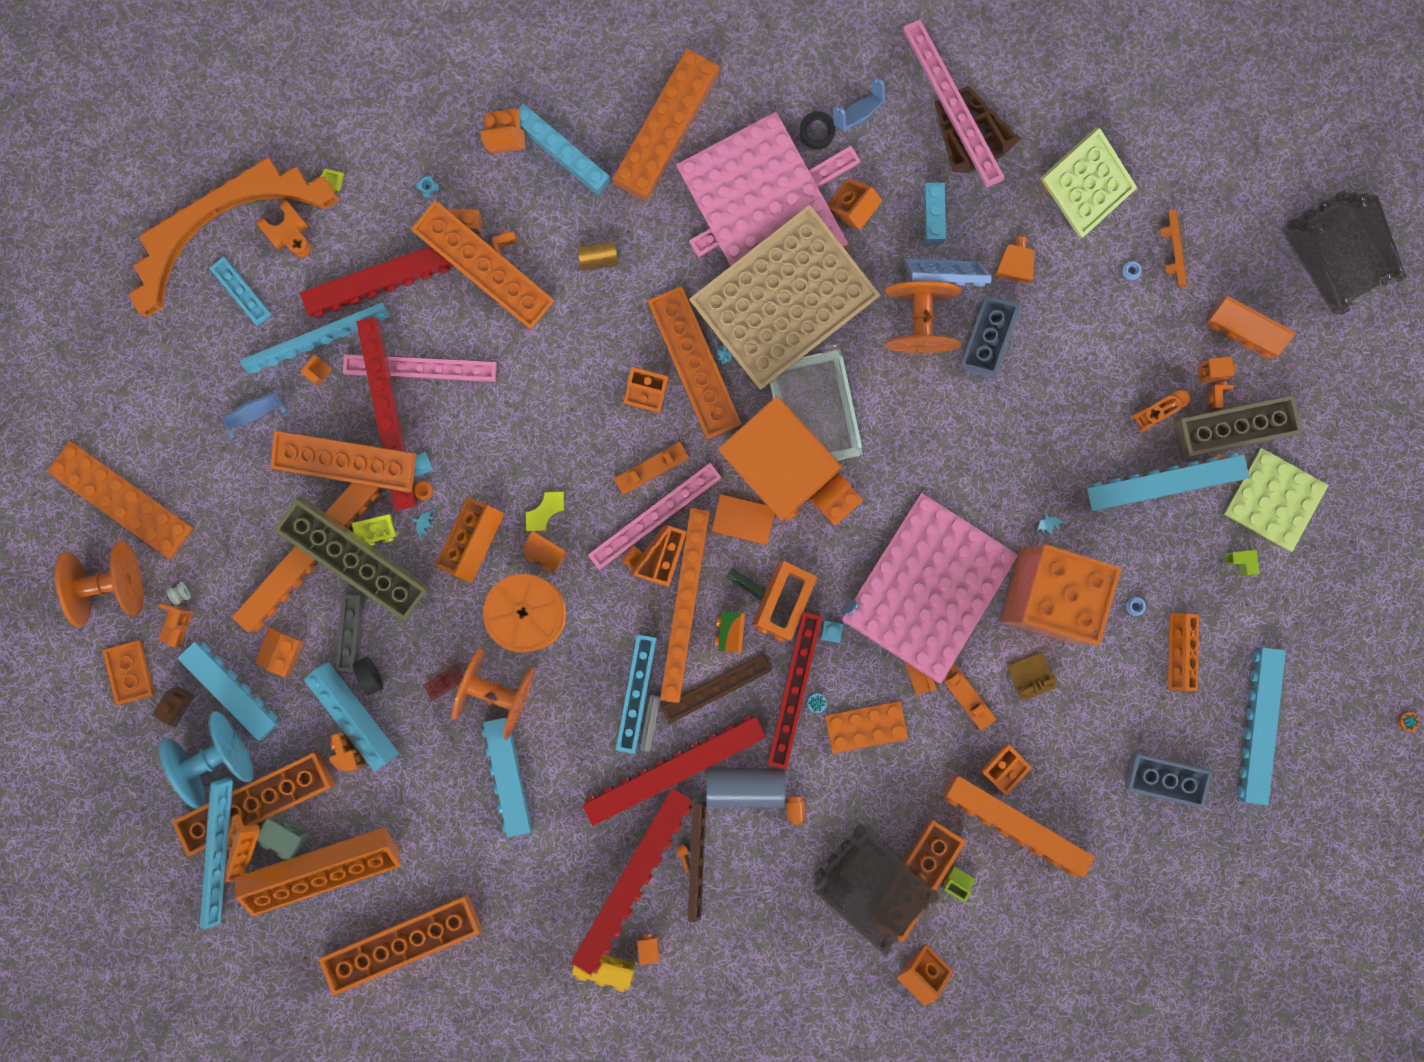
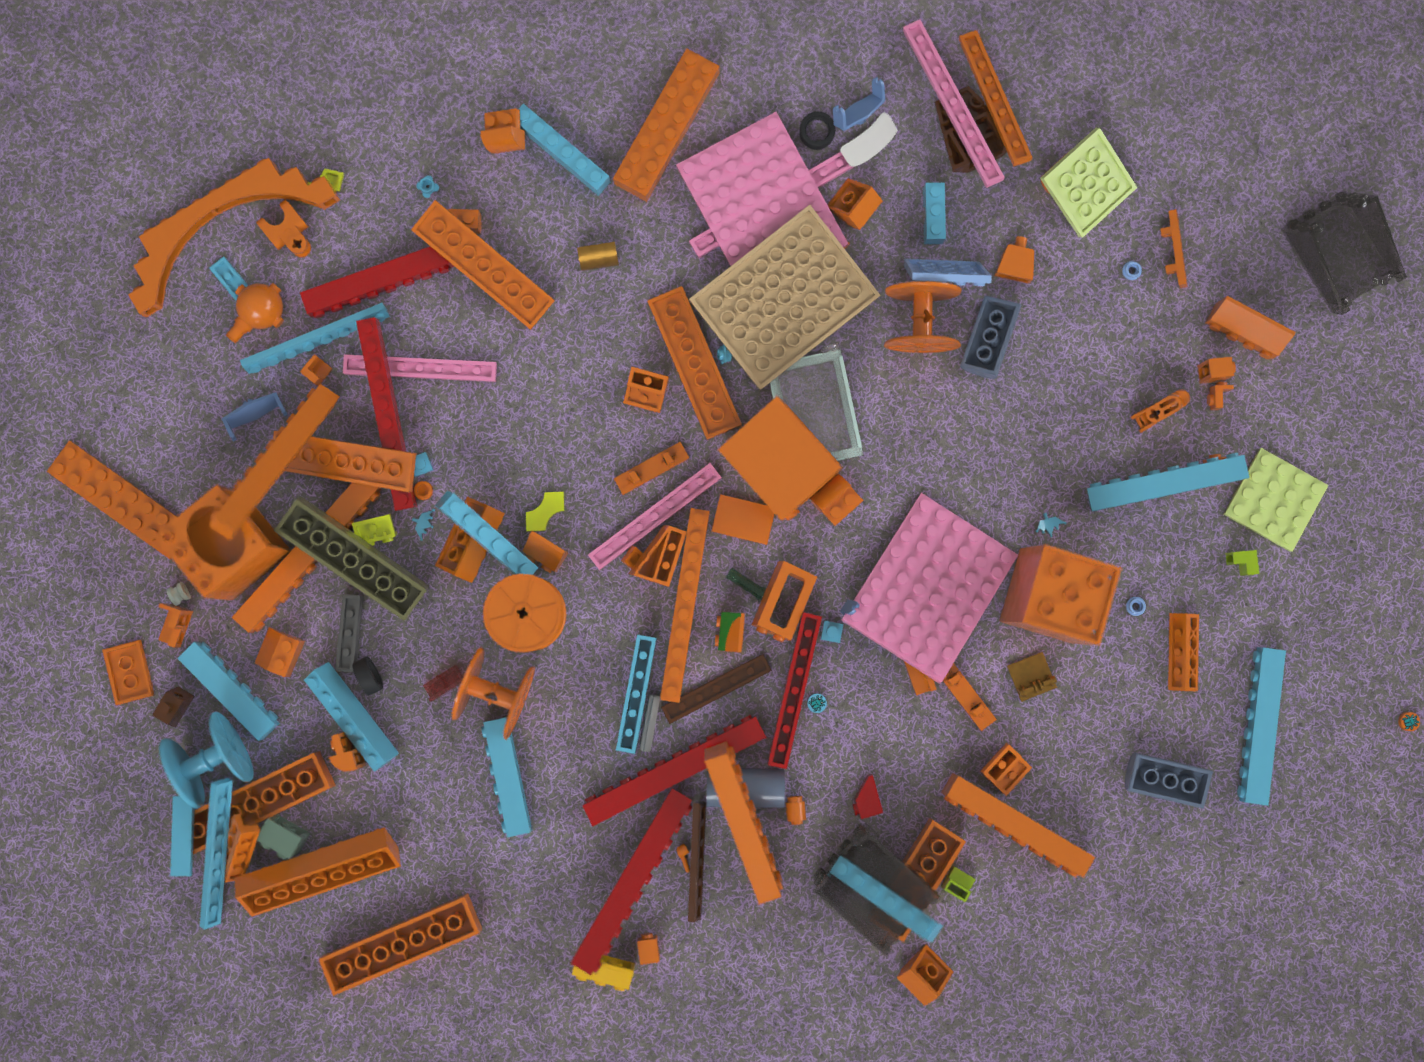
(76, 589): orange piece -> none
(182, 838): none -> medium azure tile
(211, 561): none -> orange container
(257, 308): none -> orange piece
(273, 462): none -> orange brick
(485, 534): none -> medium azure brick
(503, 239): orange bracket -> none
(743, 822): none -> orange brick
(866, 727): orange plate -> none
(867, 799): none -> red slope
(870, 141): none -> white sticker
(886, 899): none -> medium azure brick
(995, 98): none -> orange plate
(1238, 427): dark tan brick -> none

